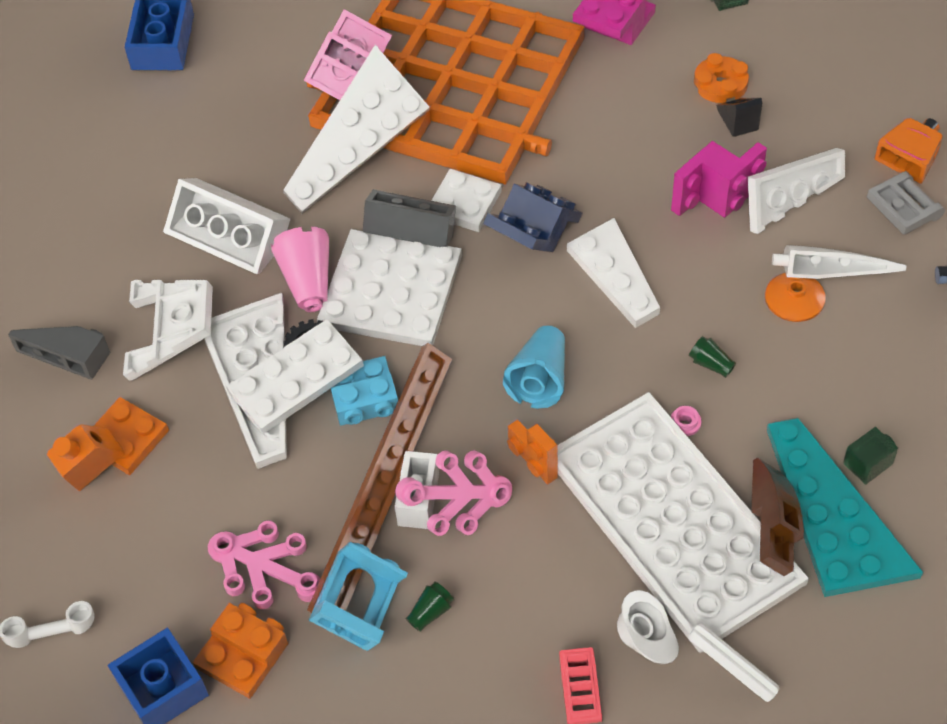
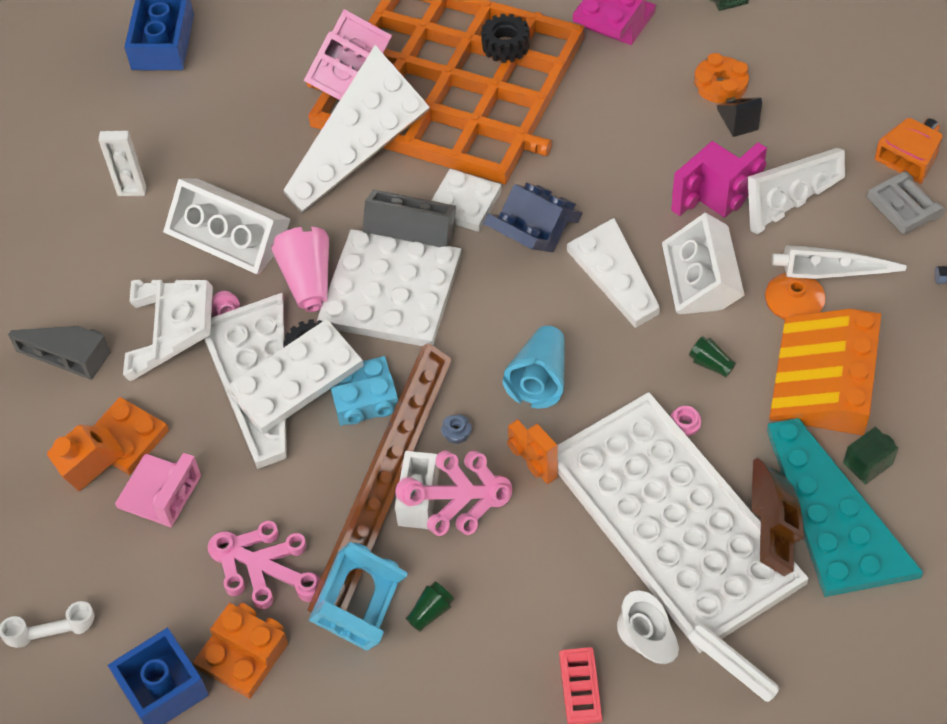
(122, 163): none -> white plate
(160, 488): none -> bright pink bracket
(223, 299): none -> bright pink plate
(458, 435): none -> sand blue plate
(505, 27): none -> black tyre
(702, 266): none -> white slope
(827, 370): none -> orange slope

